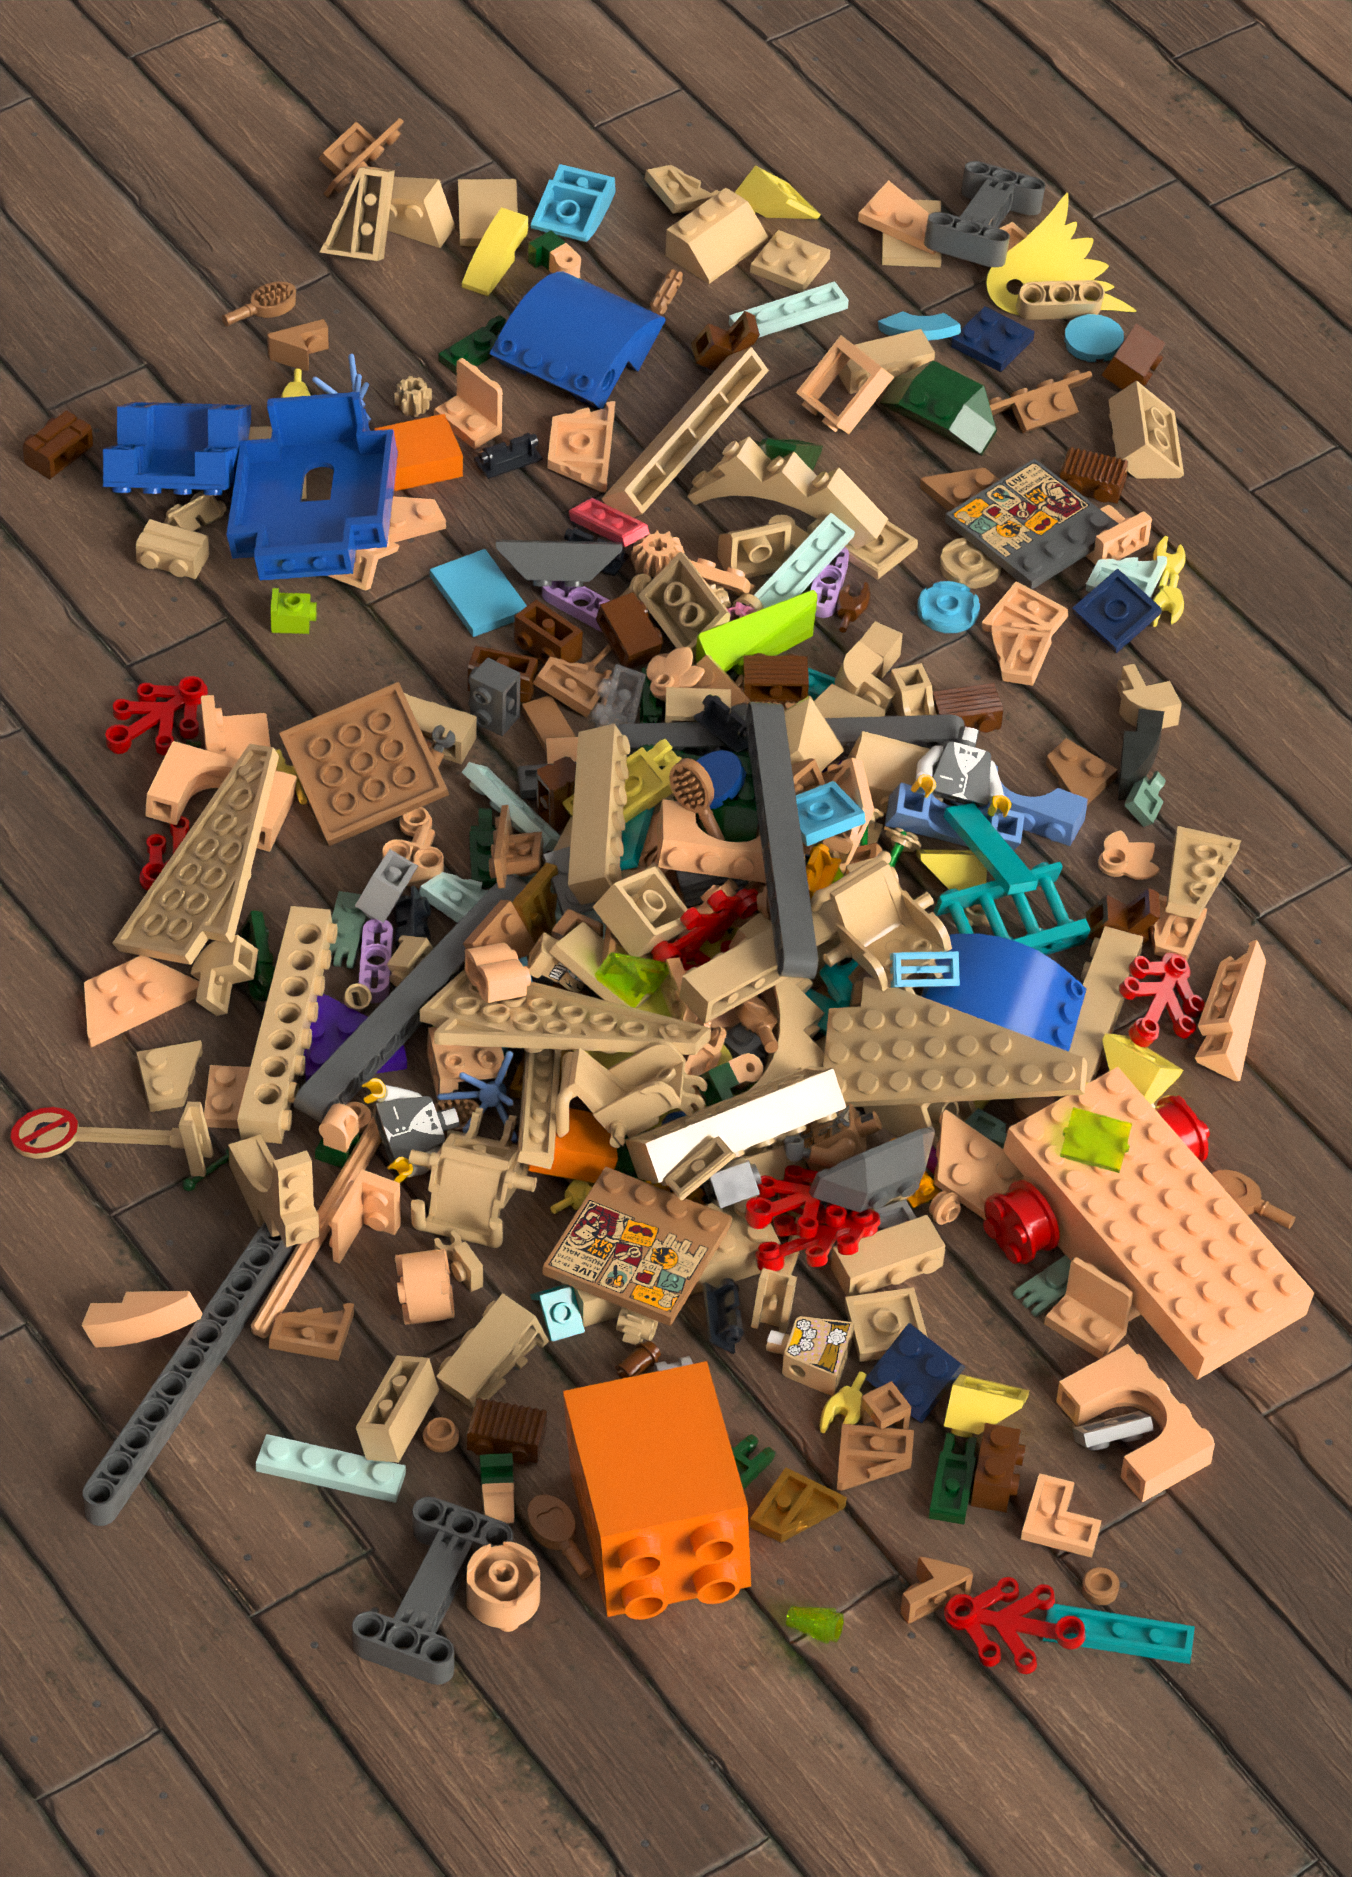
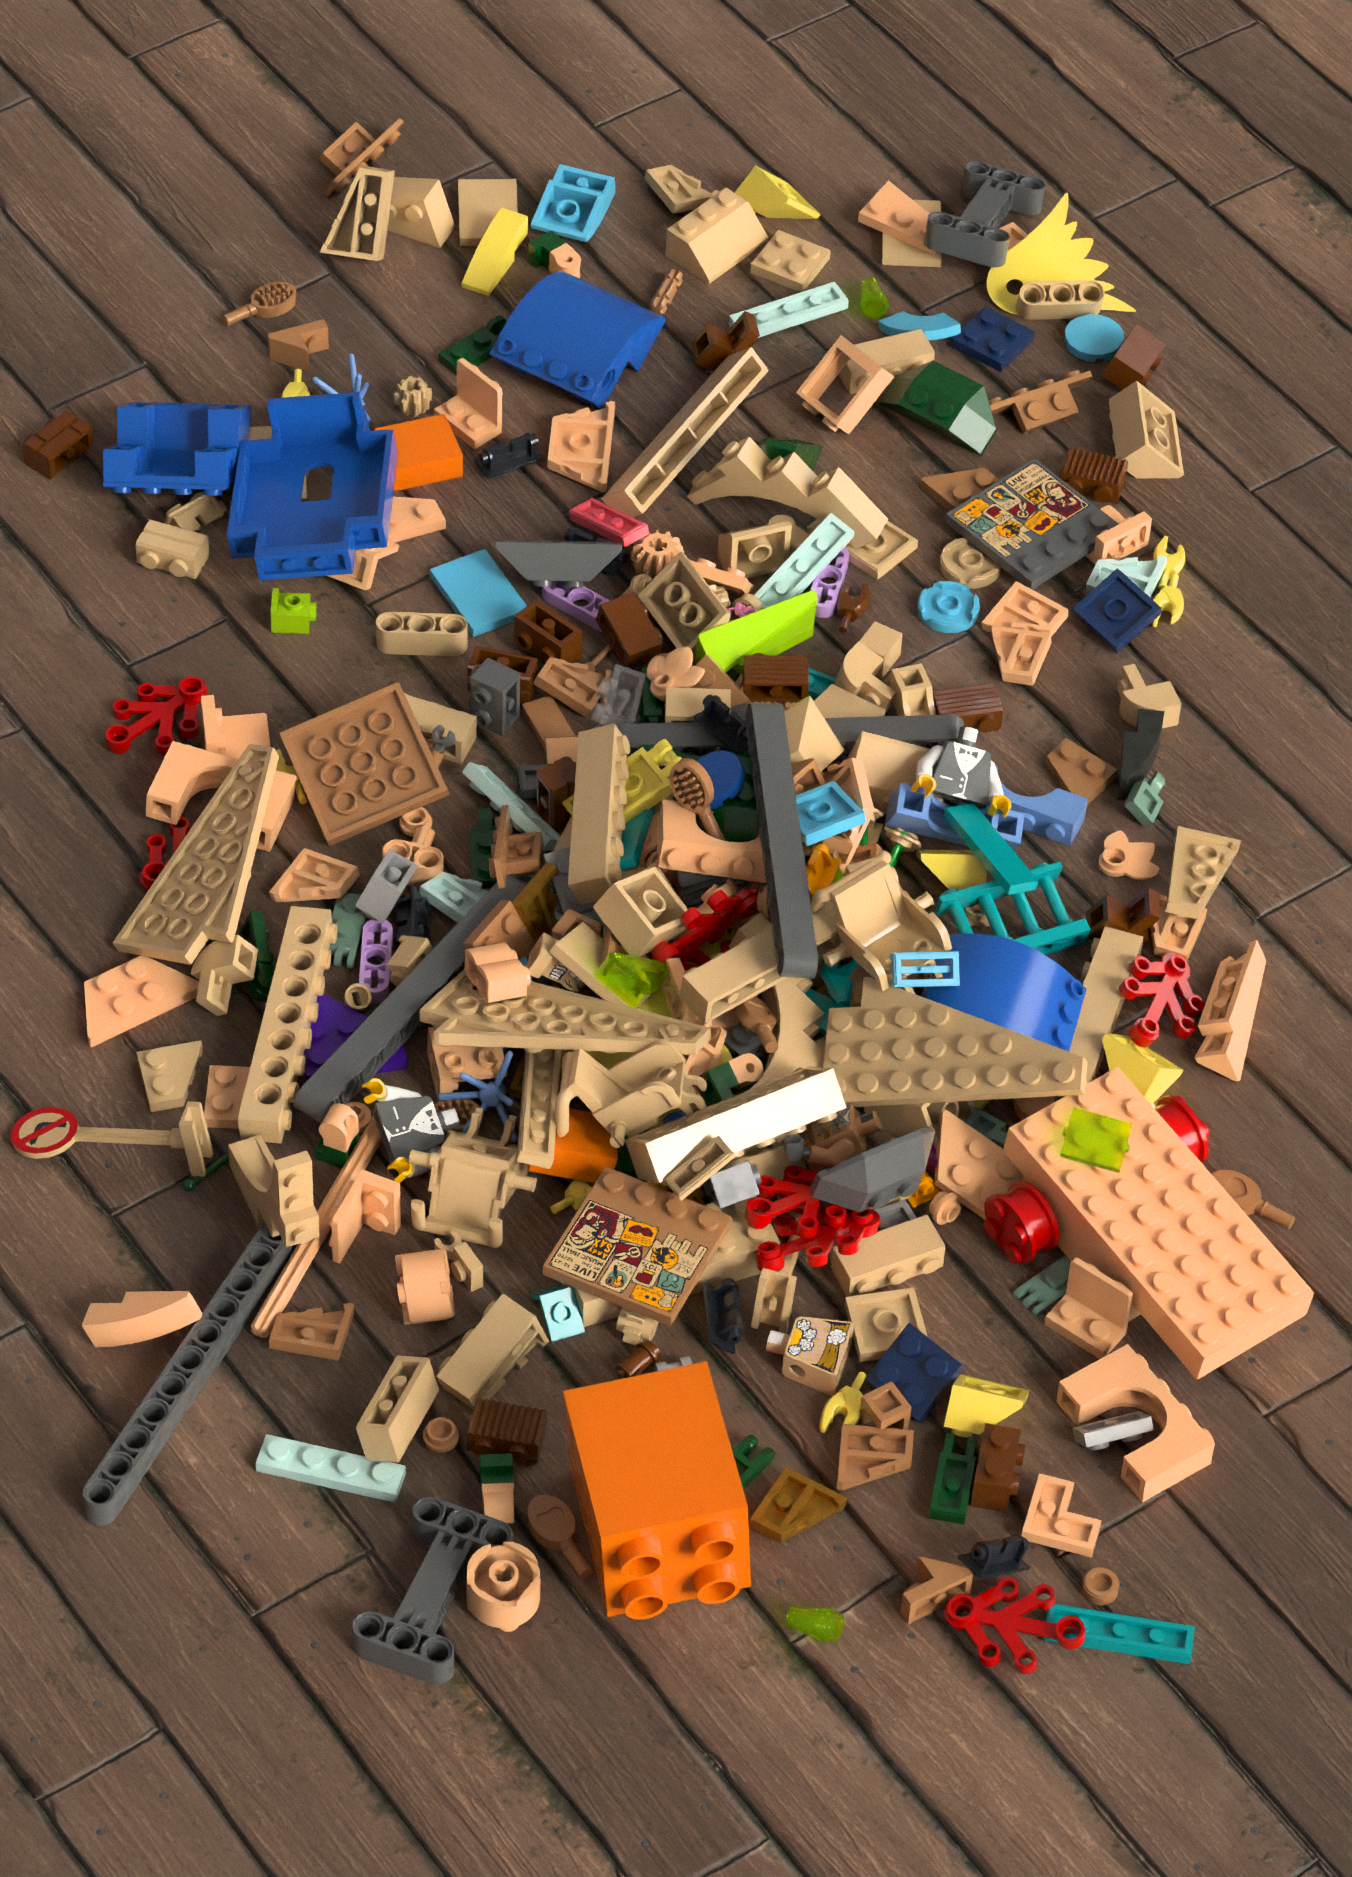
(314, 878): none -> light nougat wing
(421, 634): none -> tan beam
(873, 299): none -> clear neon green cone
(997, 1557): none -> black hinge

